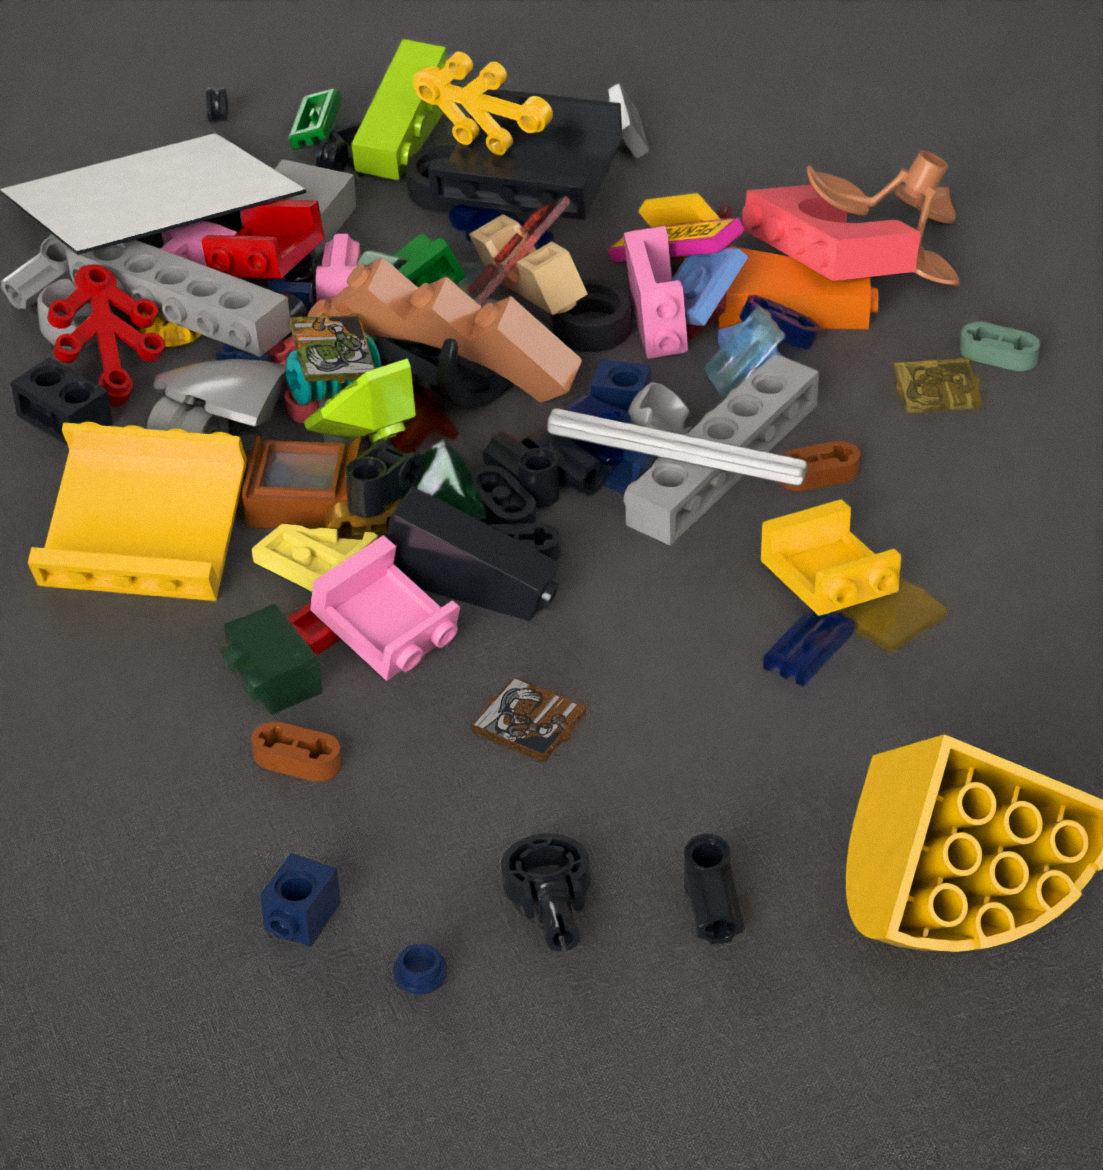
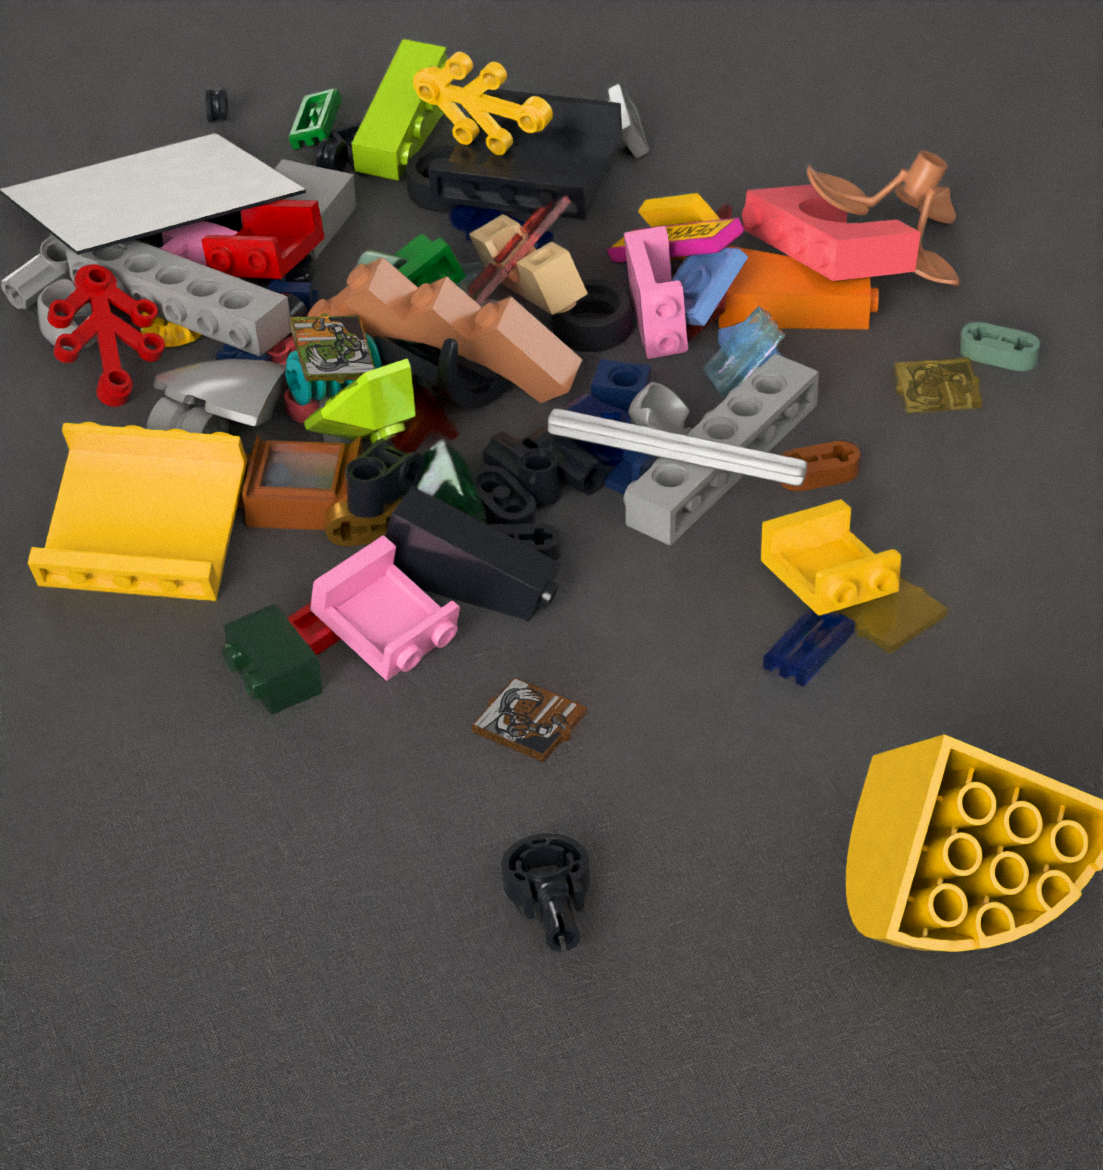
(59, 395): black brick -> none
(296, 751): dark orange beam -> none
(300, 899): dark blue brick -> none
(306, 553): light yellow wing -> none
(339, 260): bright pink piece -> none
(420, 969): dark blue plate -> none
(712, 888): black piece -> none
(797, 327): clear blue beam -> none

